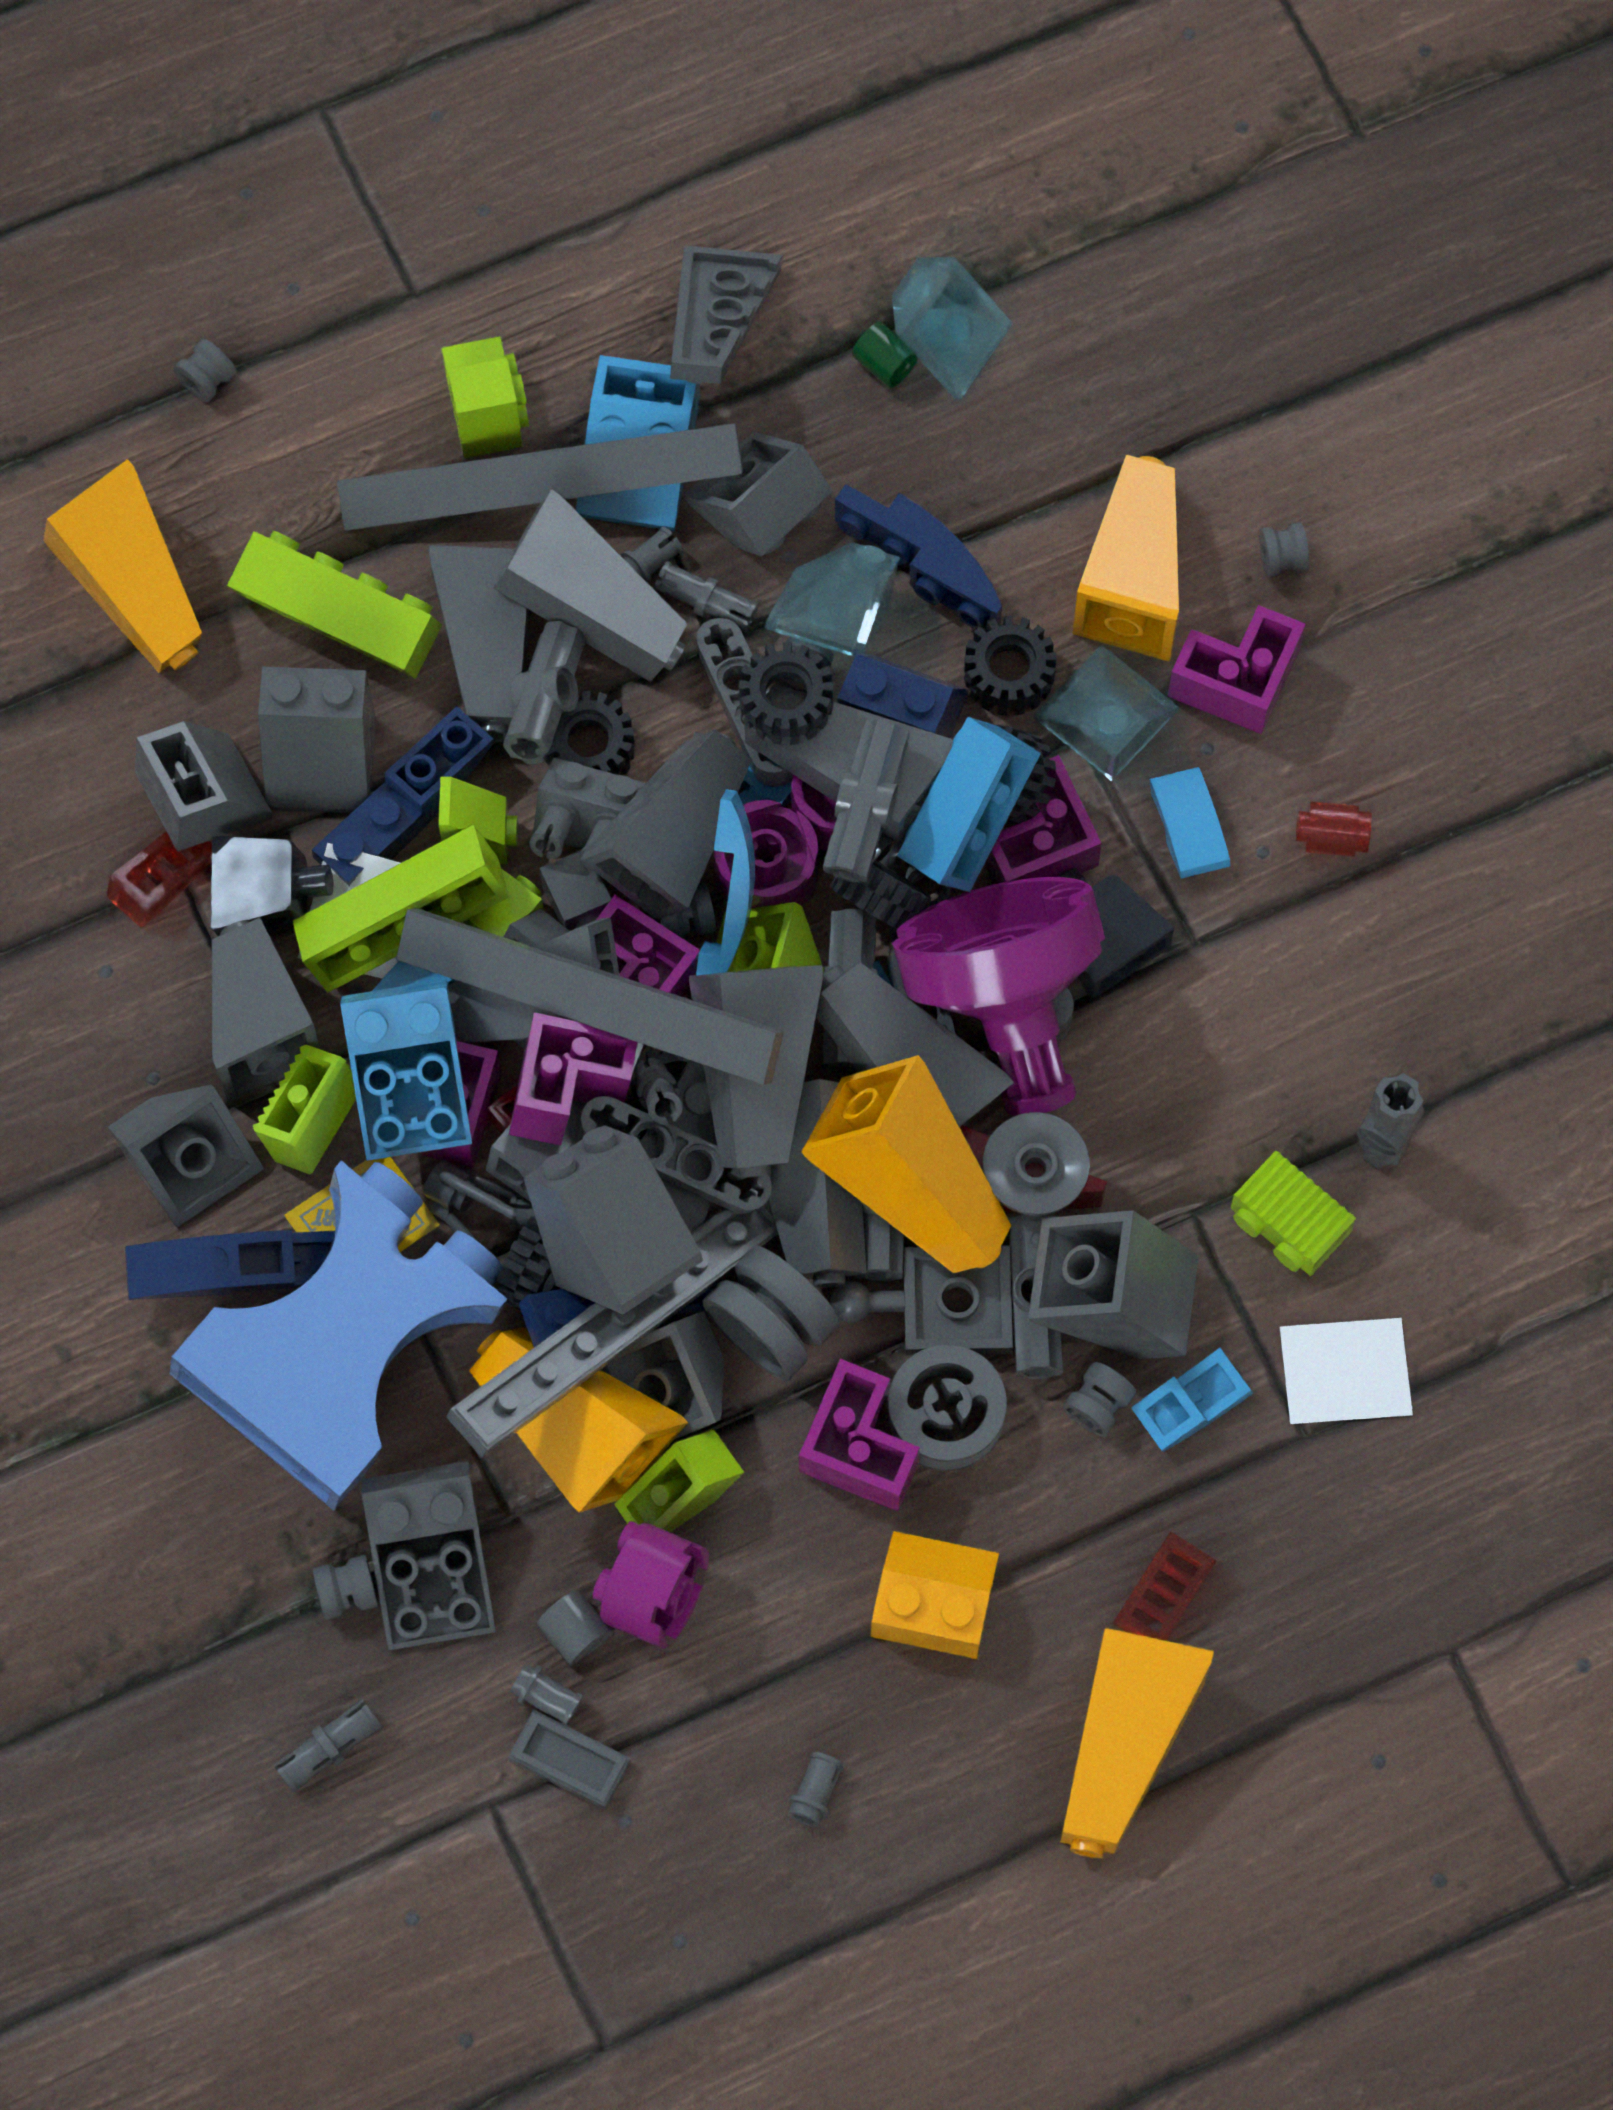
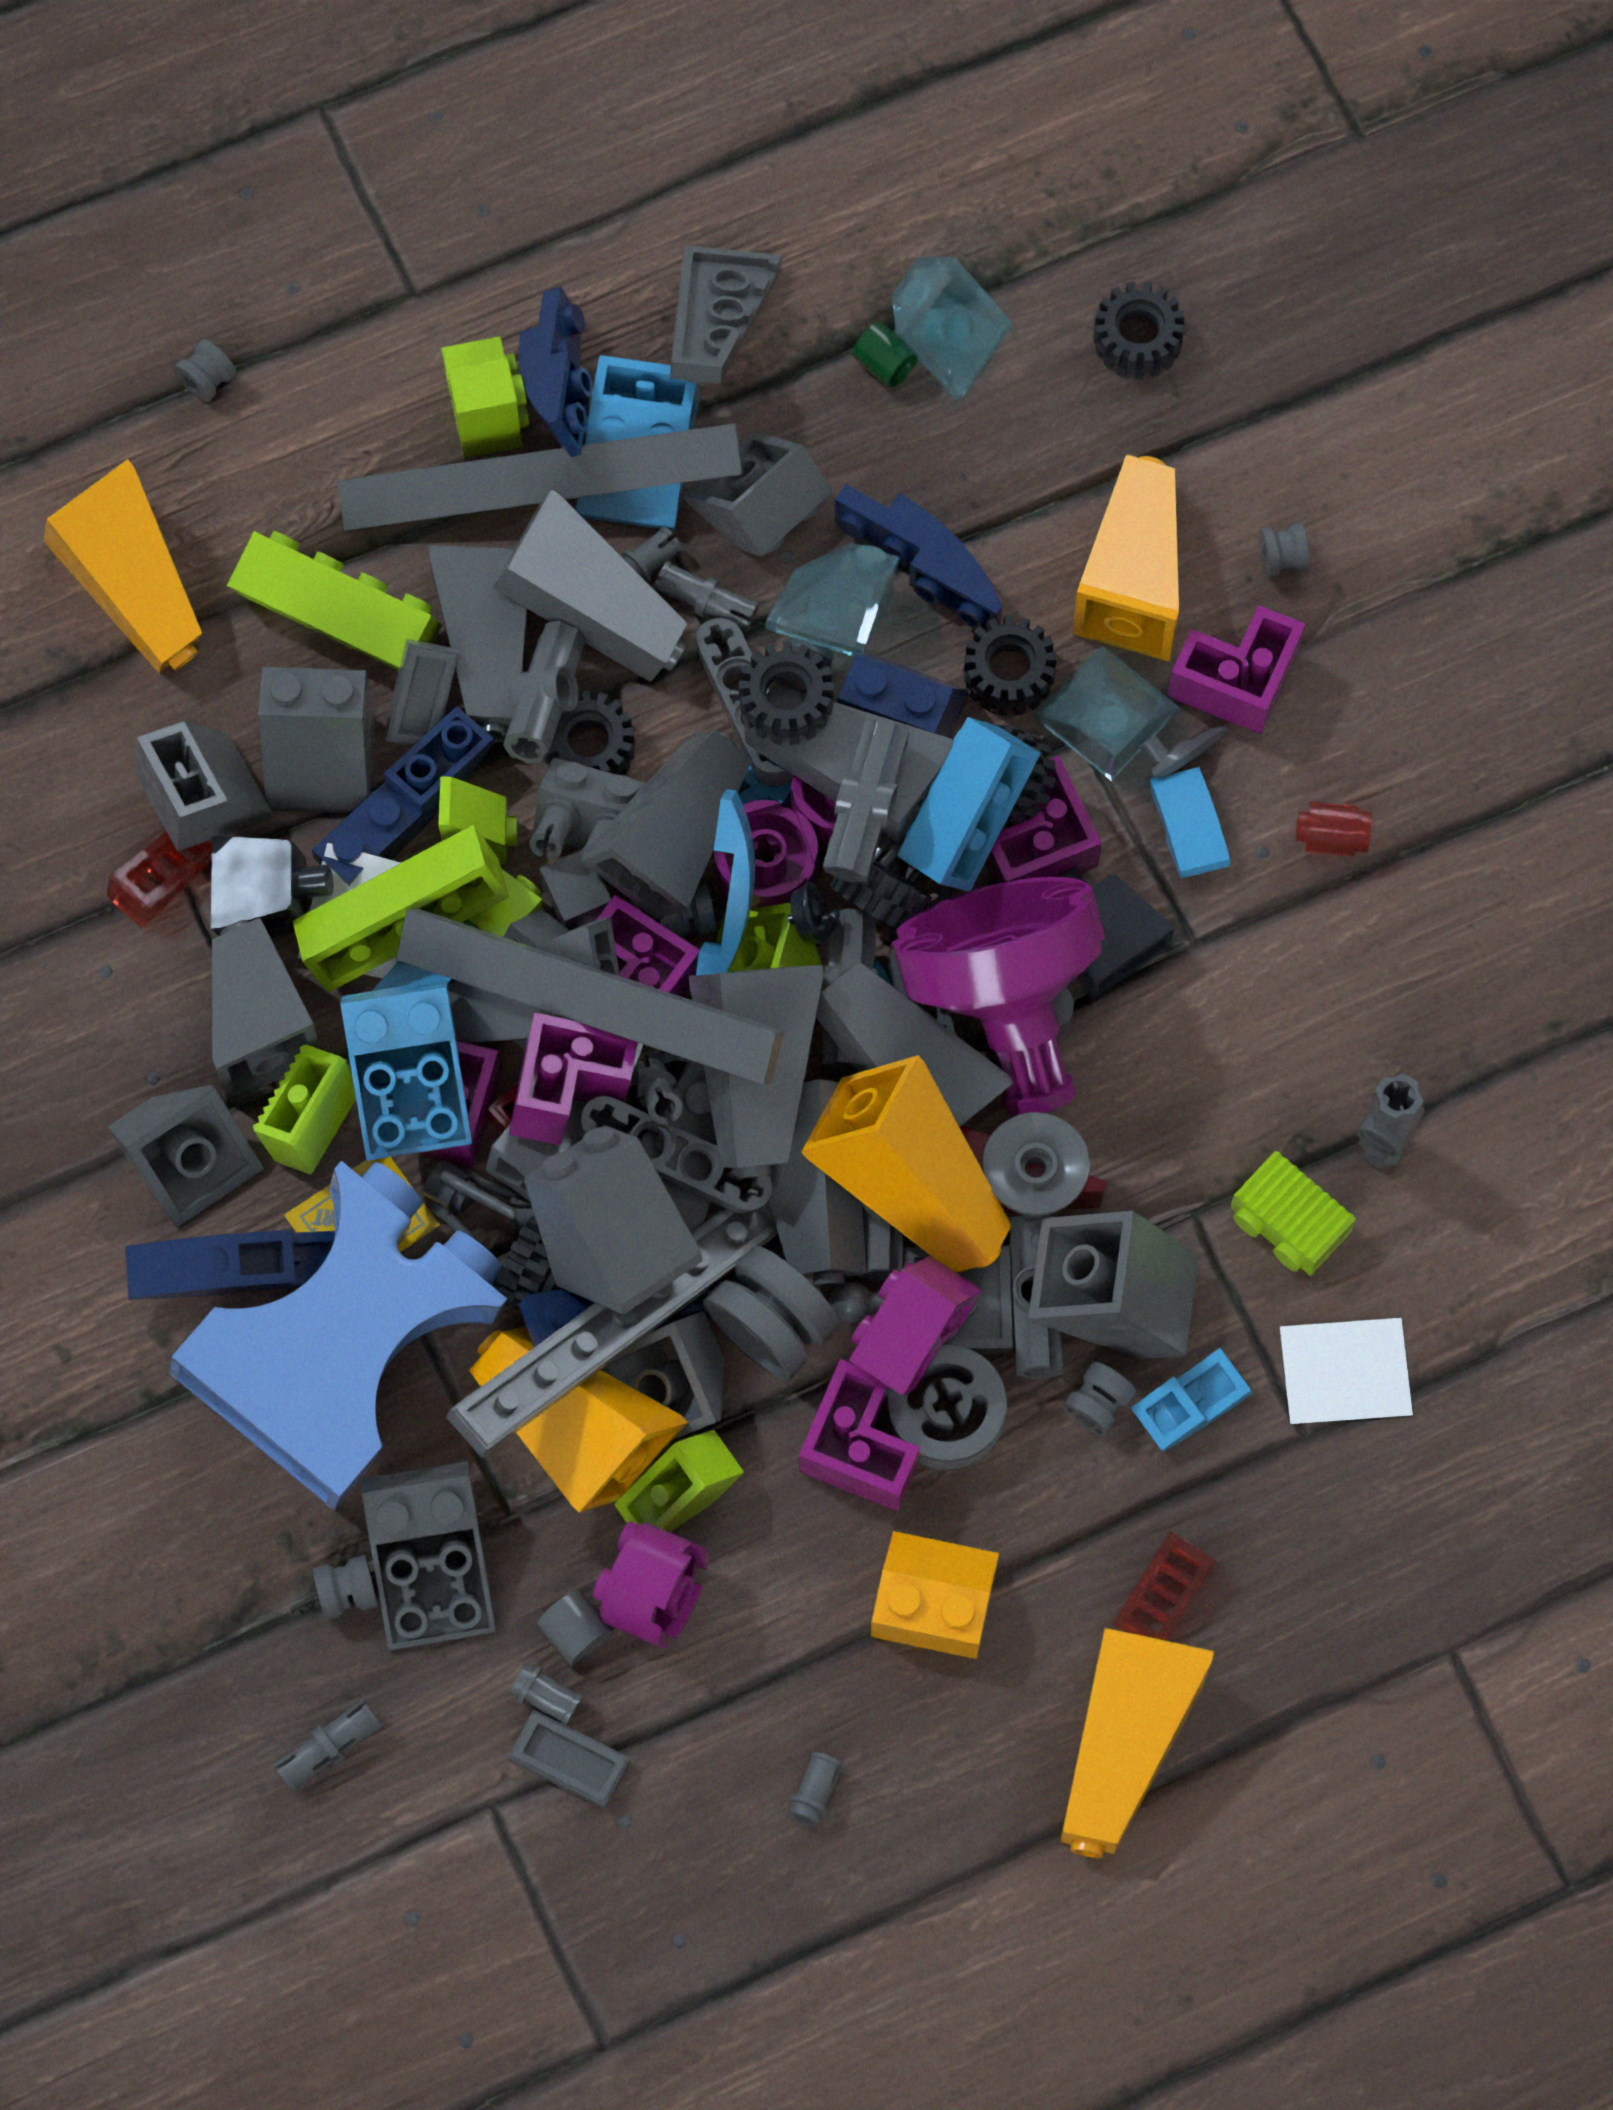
(420, 691): none -> dark grey tile
(552, 371): none -> dark blue slope
(812, 915): none -> black hat
(918, 1314): none -> magenta brick
(1144, 305): none -> black tyre
(1169, 761): none -> dark grey bar

